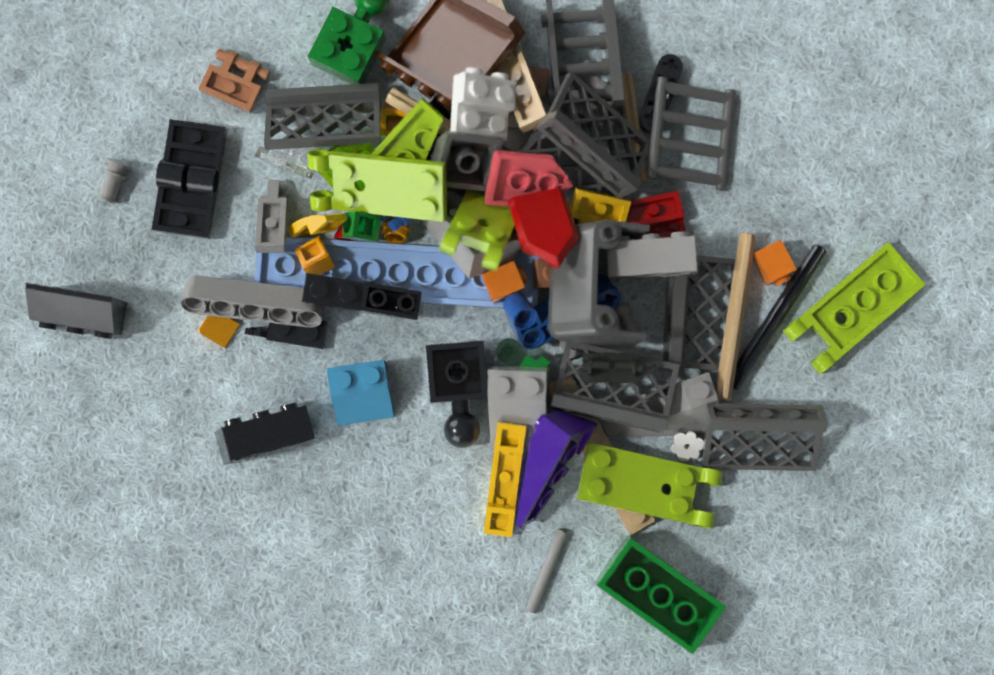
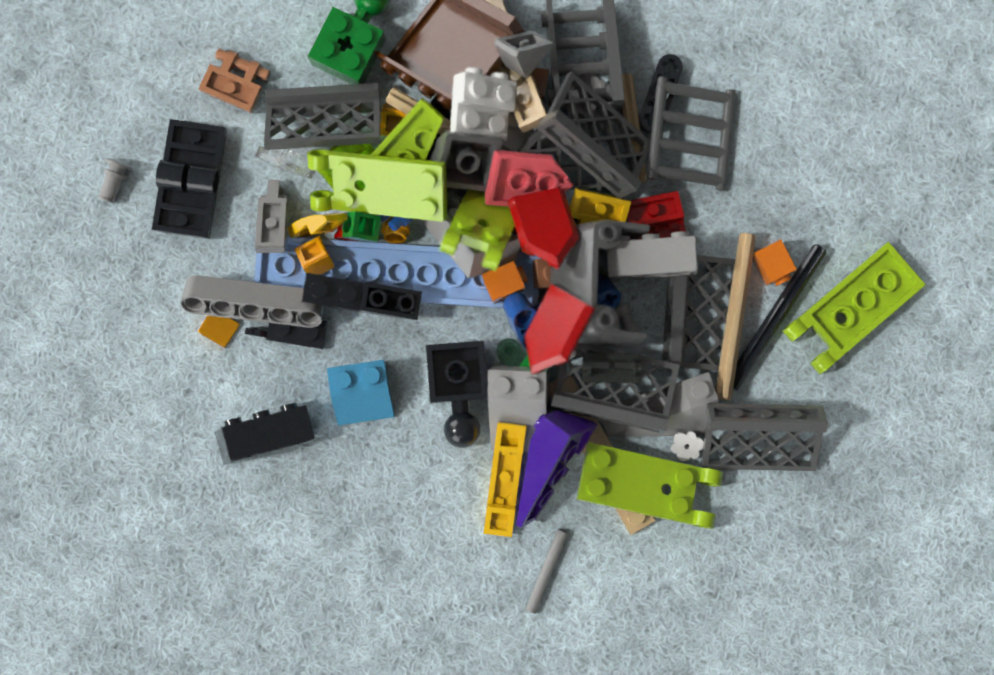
(75, 310): slope -> none
(523, 51): none -> light grey slope
(556, 329): none -> tile
(660, 595): green brick -> none

